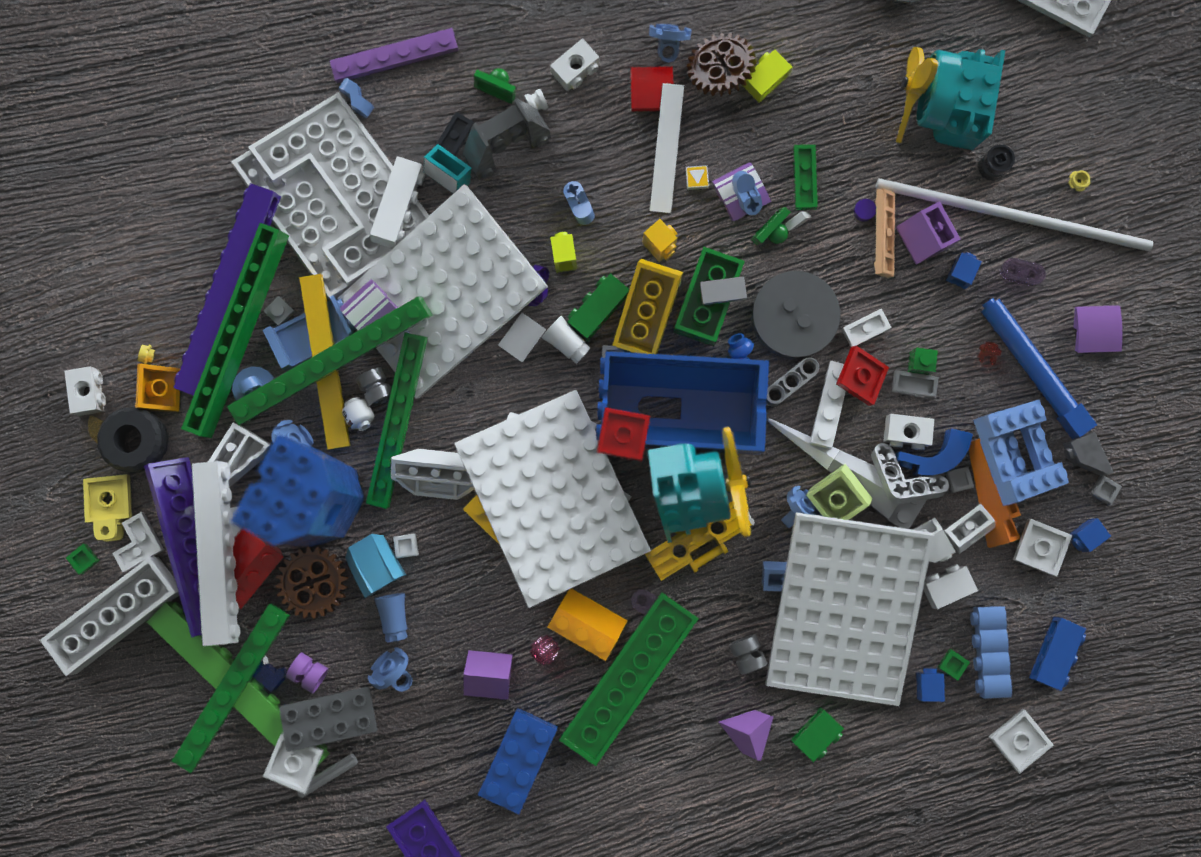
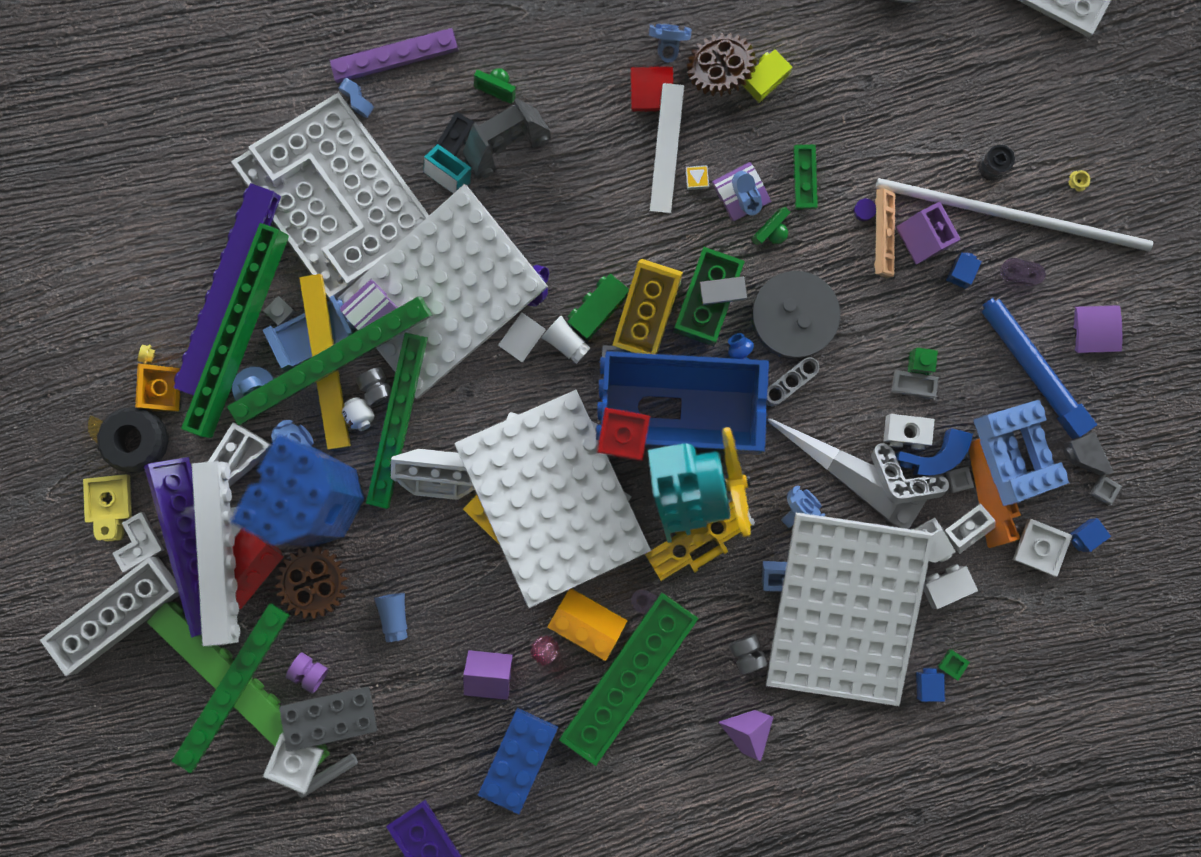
(76, 383): white brick -> none
(82, 559): green plate -> none
(269, 675): clear blue leg -> none
(373, 564): medium azure slope -> none
(388, 670): medium blue tile -> none
(397, 202): white brick -> none
(405, 546): white tile -> none
(536, 100): white wheel -> none
(563, 252): neon yellow piece -> none
(575, 193): medium blue piece -> none
(579, 54): white brick -> none
(660, 240): yellow brick -> none
(797, 220): white tile -> none
(818, 735): green brick -> none
(828, 409): white plate -> none
(839, 495): yellowish green brick -> none
(862, 375): red plate -> none
(866, 328): white plate -> none
(954, 95): teal brick -> none
(990, 349): clear red plate -> none
(992, 652): medium blue brick -> none
(1021, 741): white tile -> none
(1058, 653): blue brick -> none

